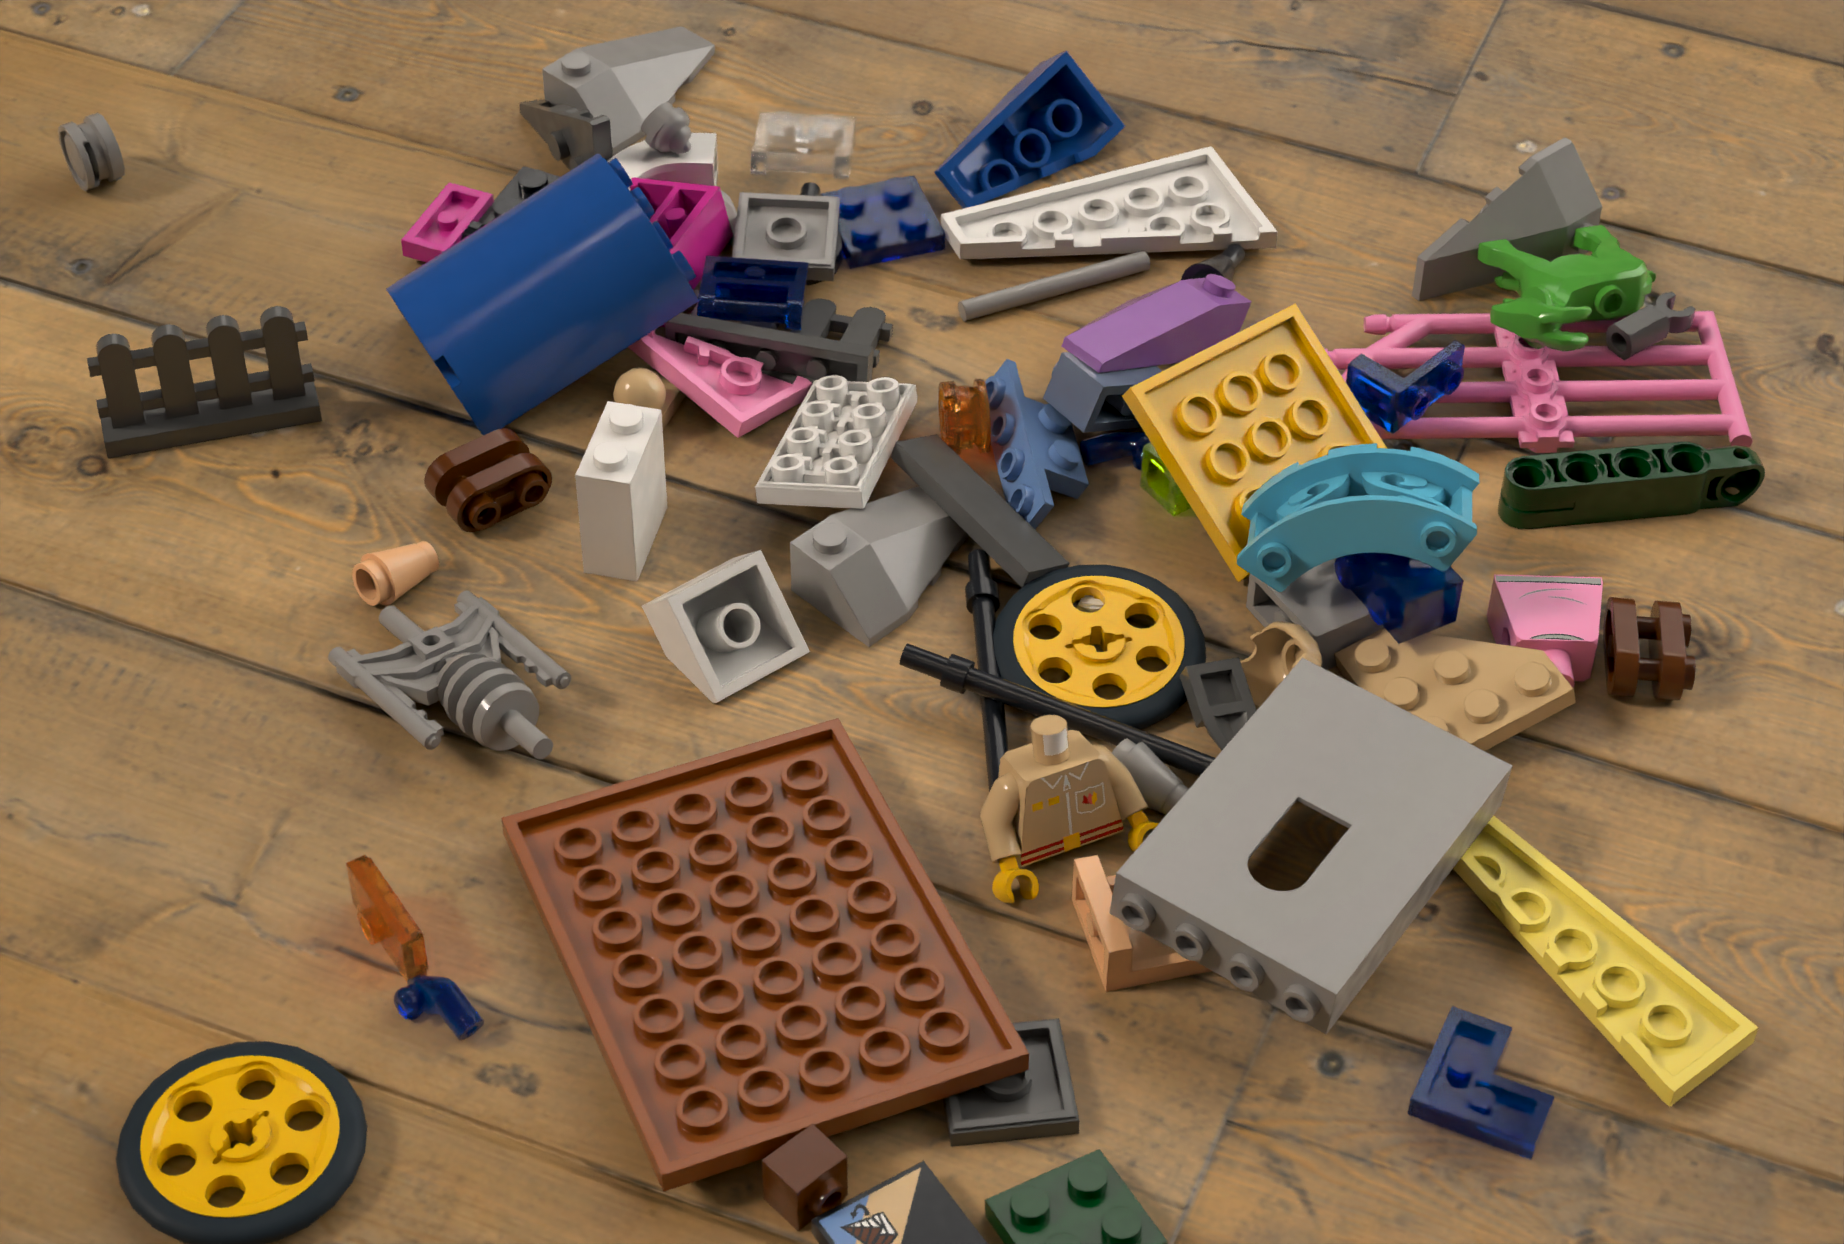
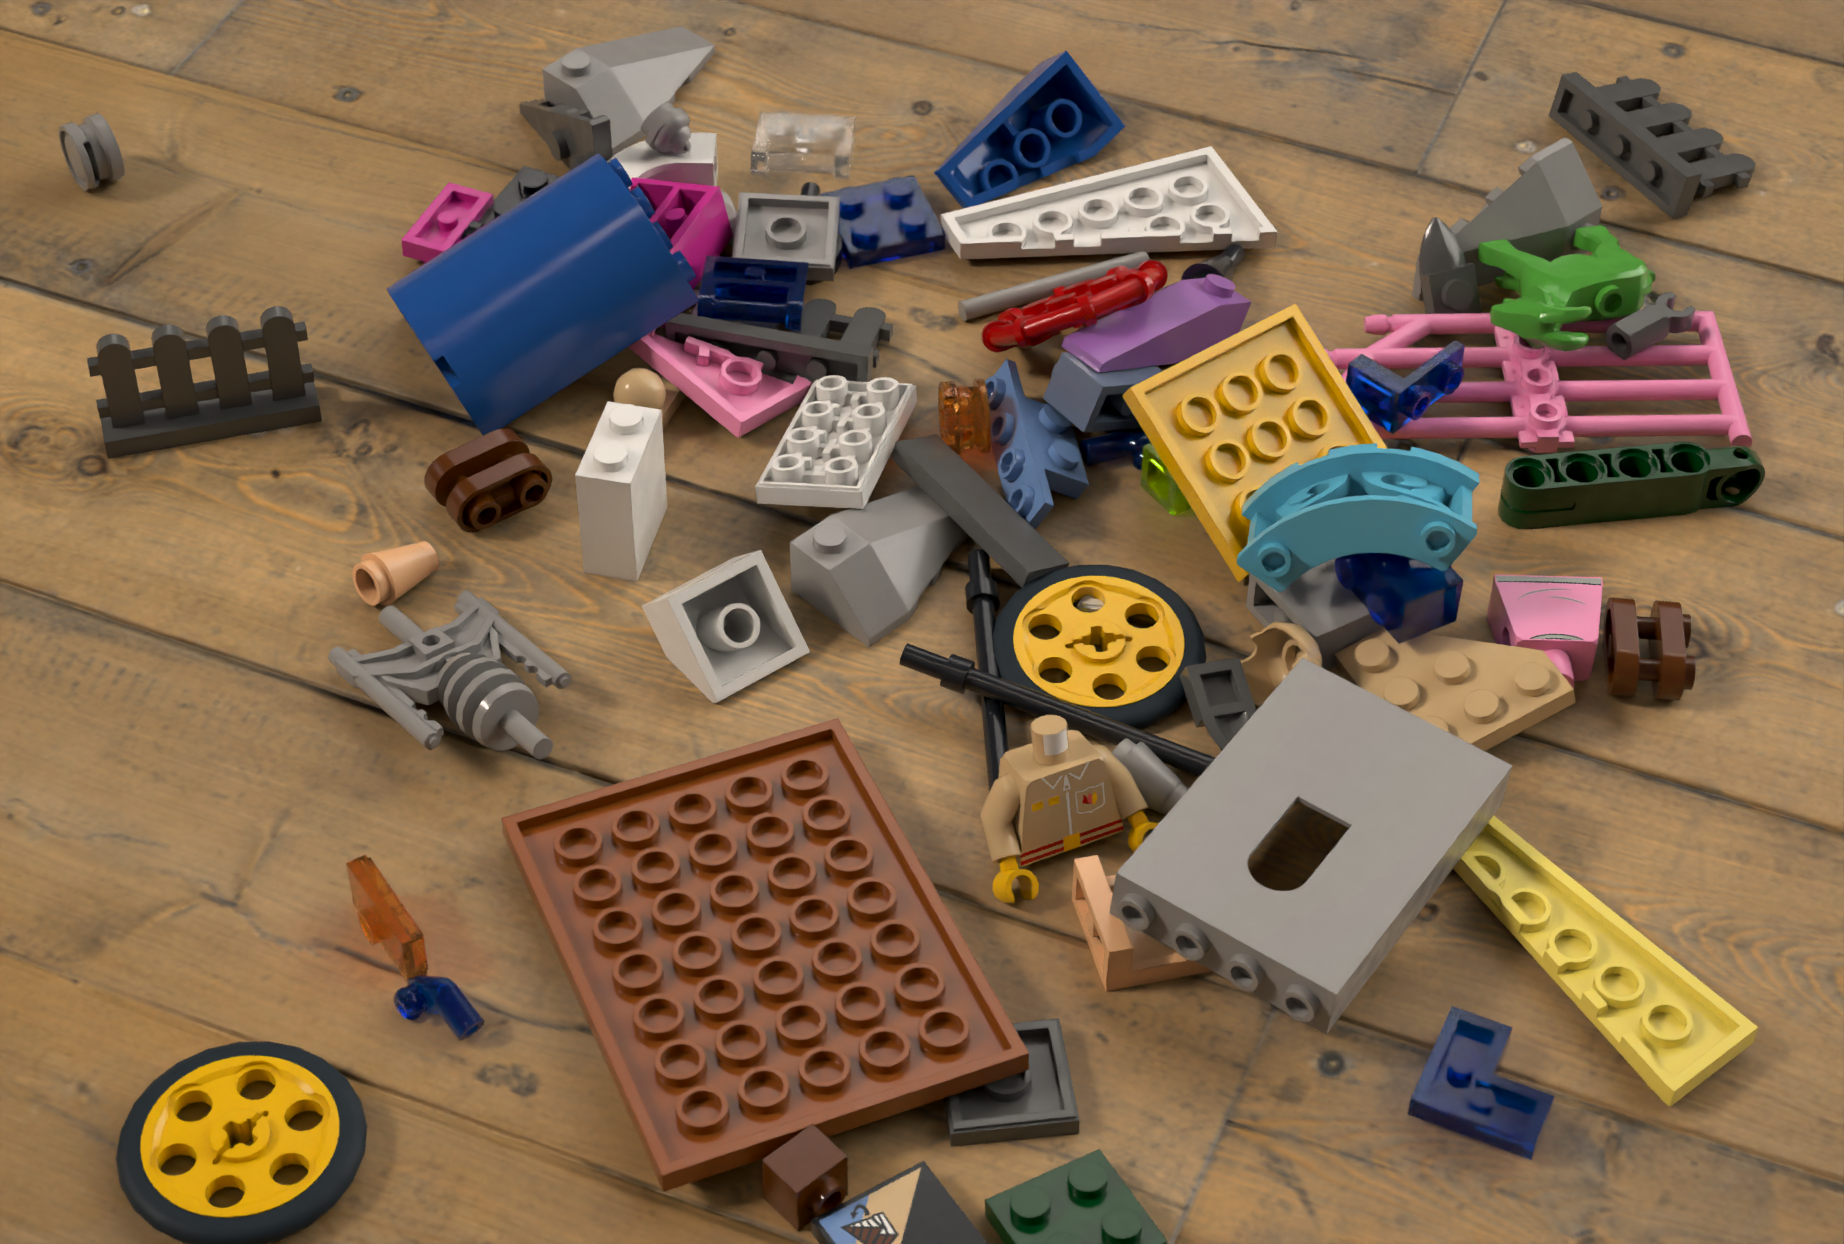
(1074, 306): none -> red plate
(1445, 276): none -> dark grey plate
(1630, 142): none -> dark grey fence

